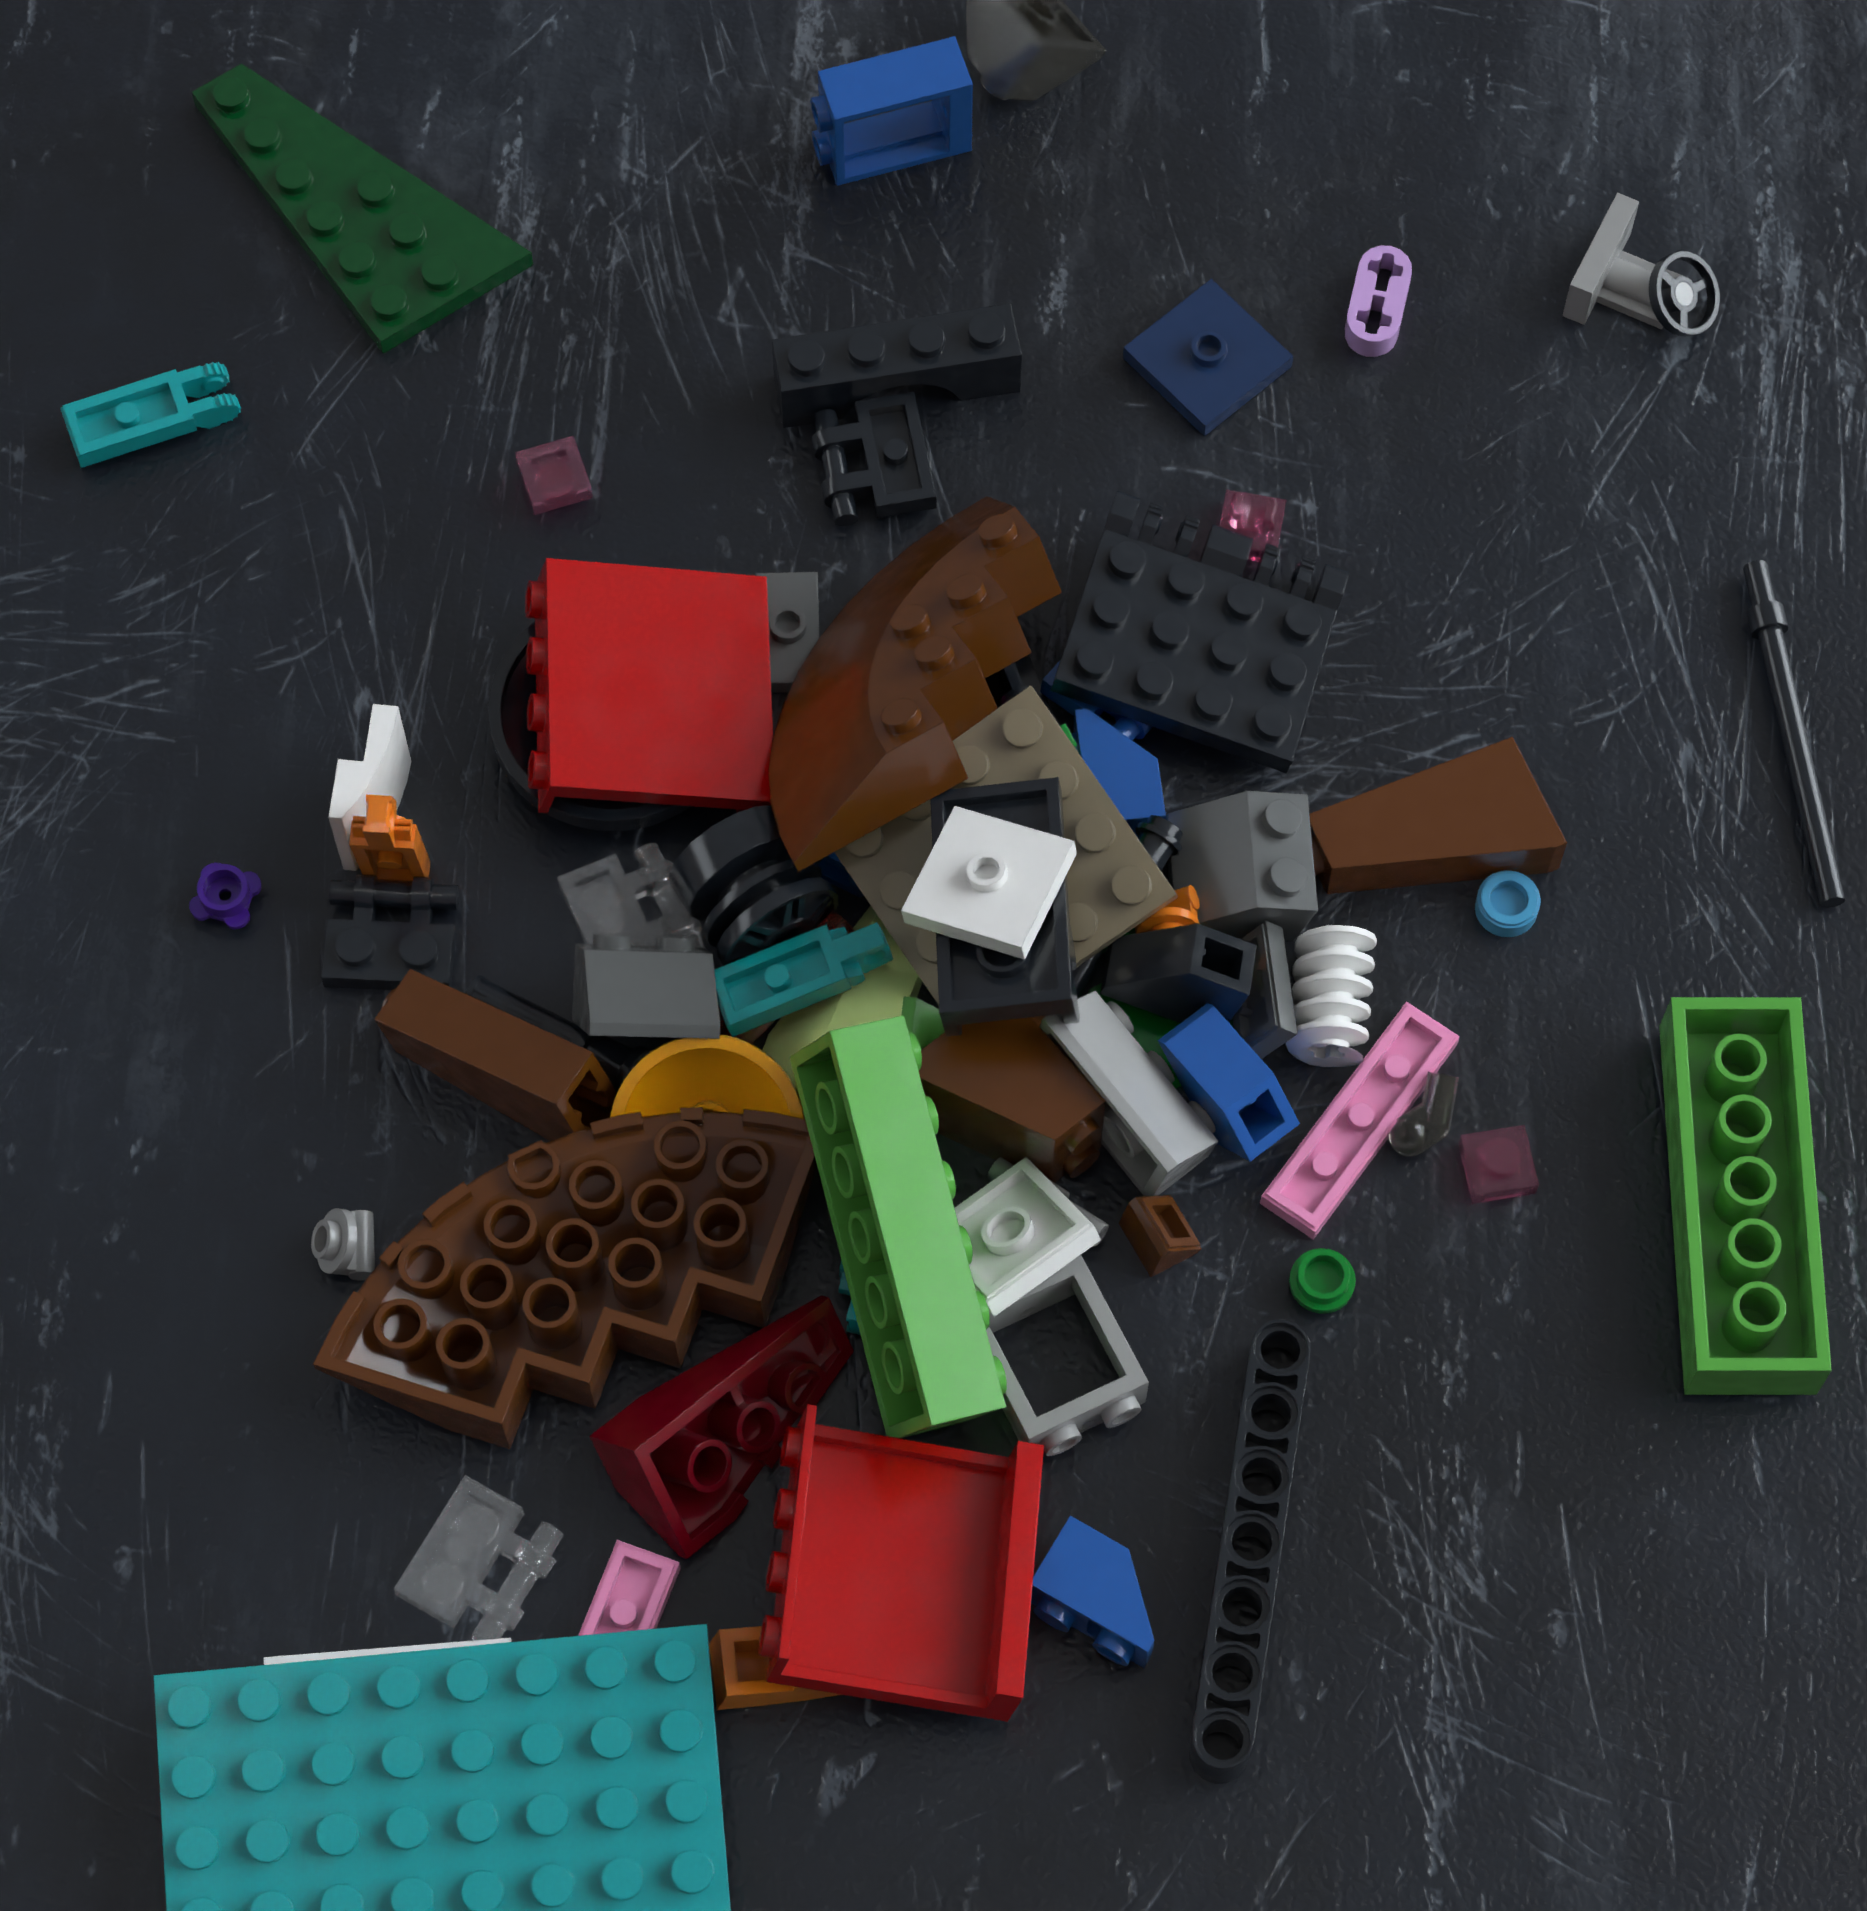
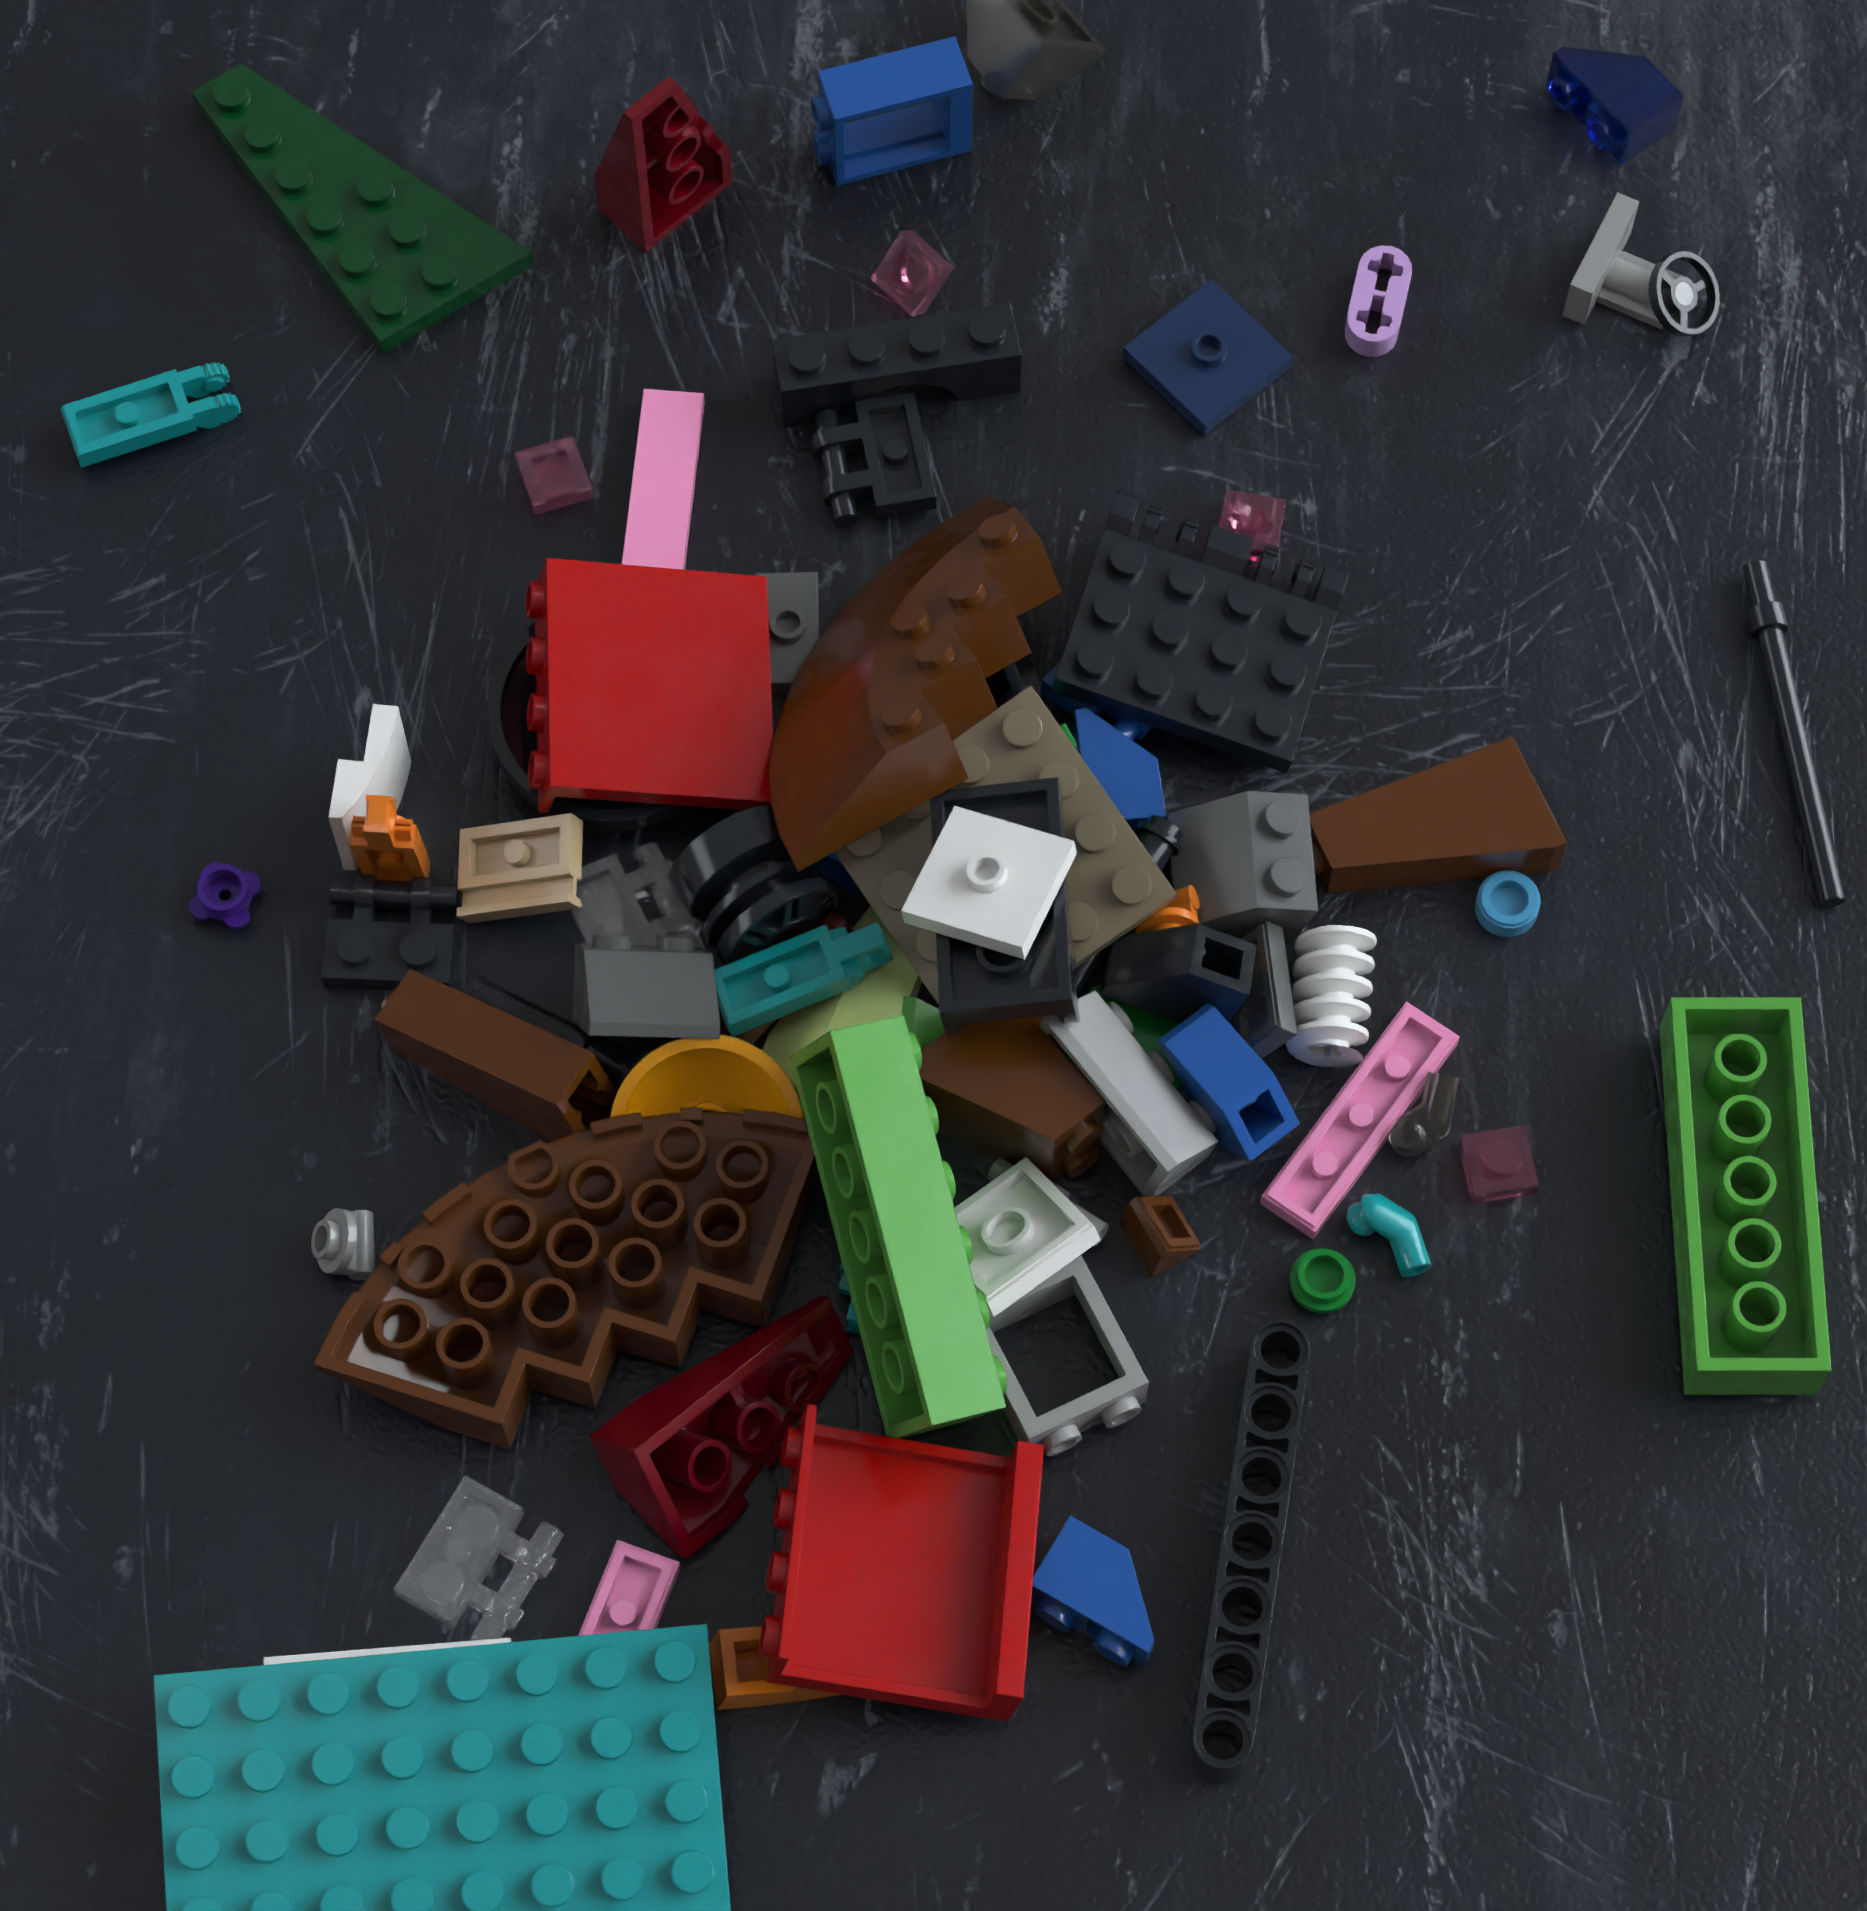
(520, 868): none -> tan plate
(660, 166): none -> dark red wedge
(664, 479): none -> bright pink tile
(912, 272): none -> clear pink plate
(1397, 1225): none -> teal arm
(1616, 97): none -> clear blue slope

